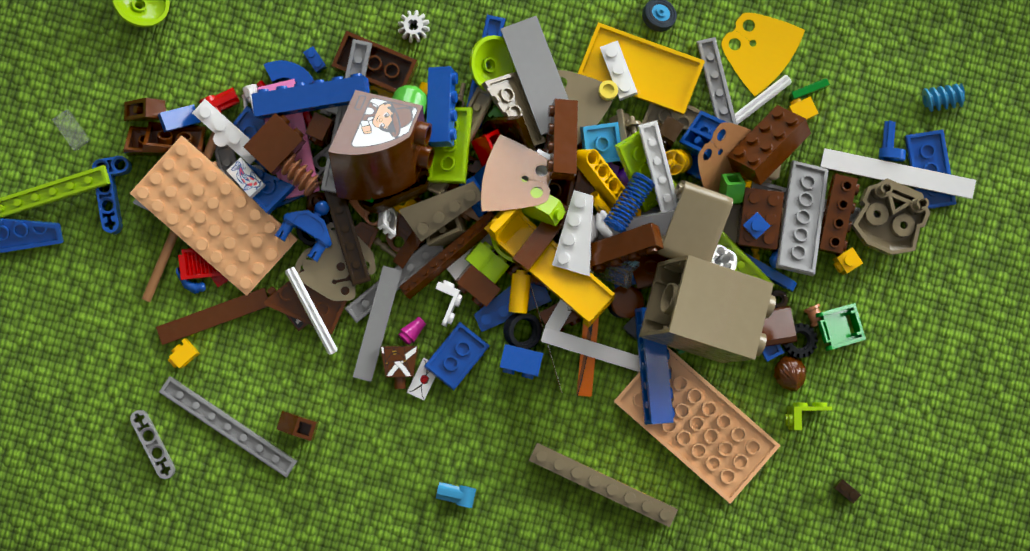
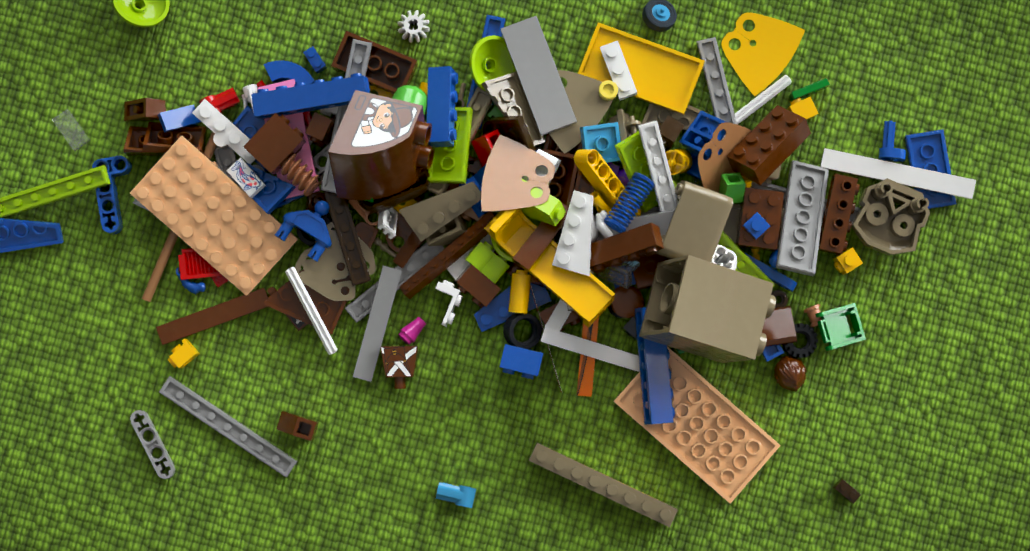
(421, 382): white tile -> none
(456, 356): blue tile -> none
(562, 139): reddish brown brick -> none
(793, 418): lime bracket -> none
(943, 96): dark azure piece -> none

